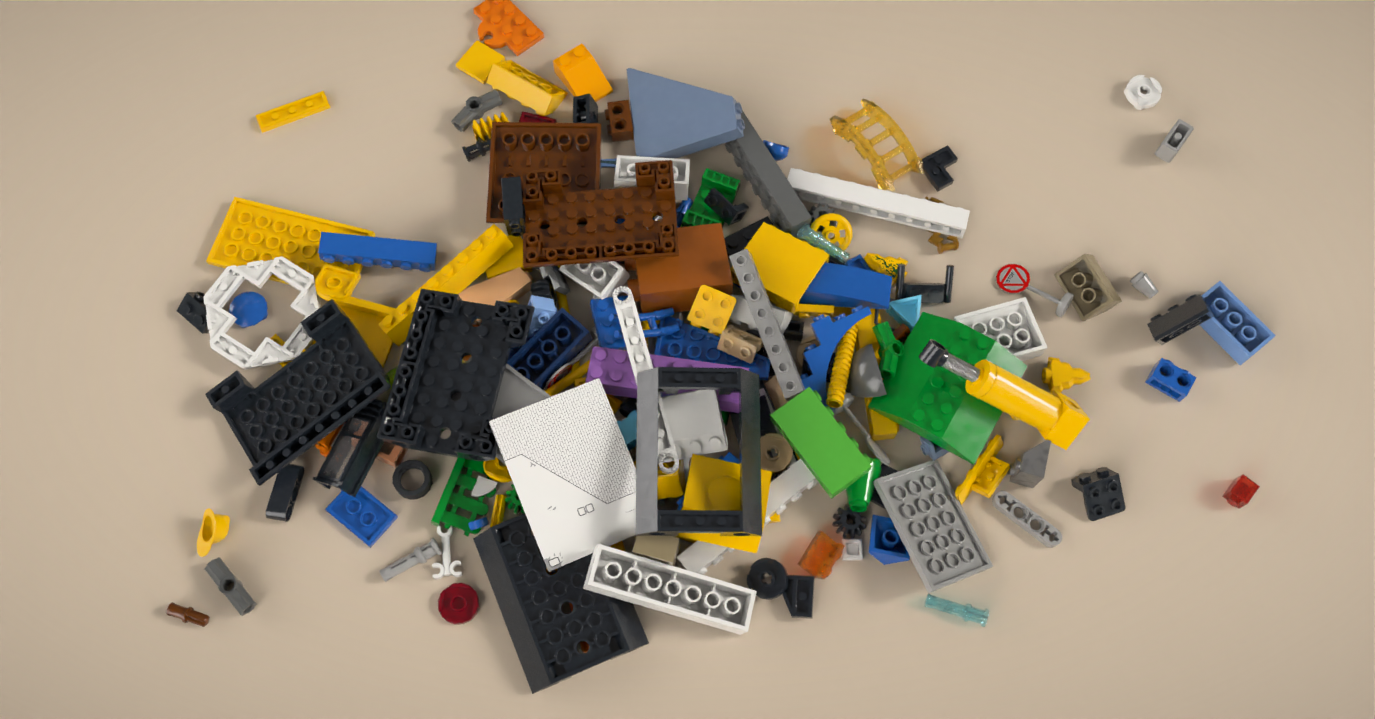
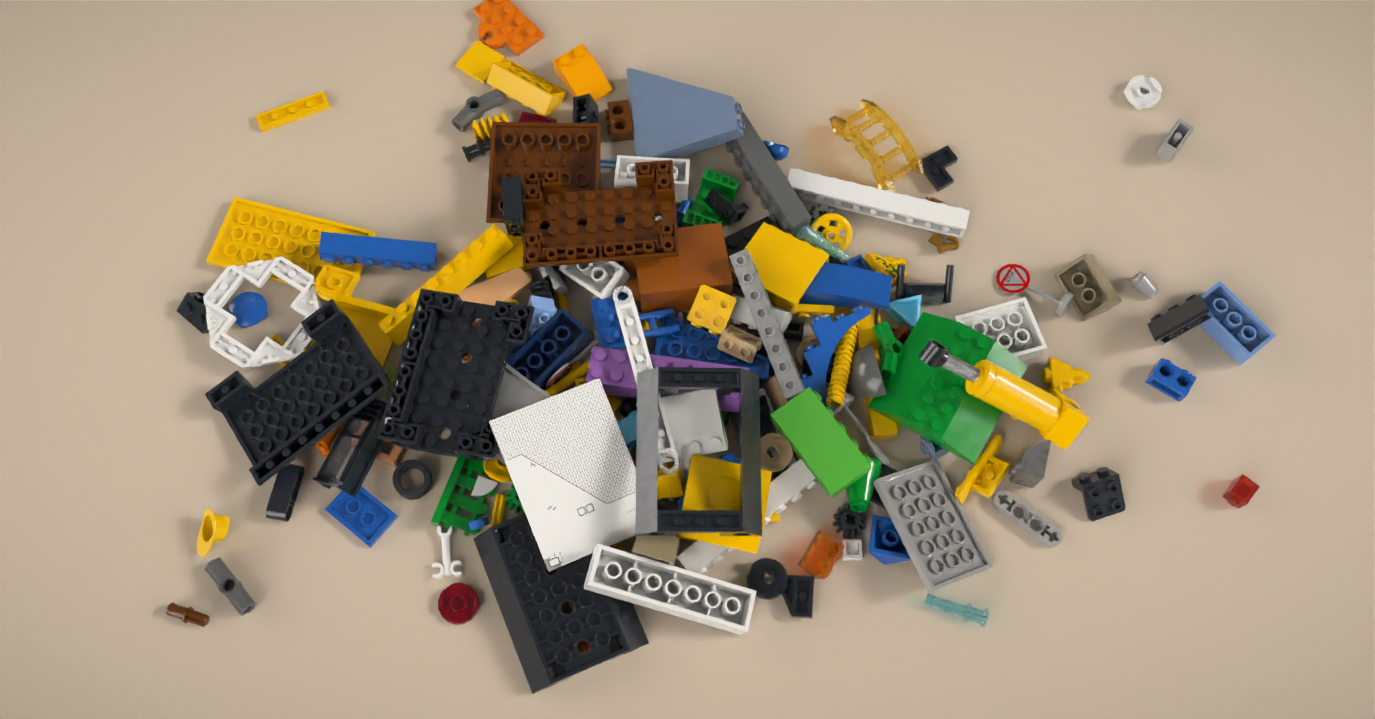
(420, 555): light grey pin -> none

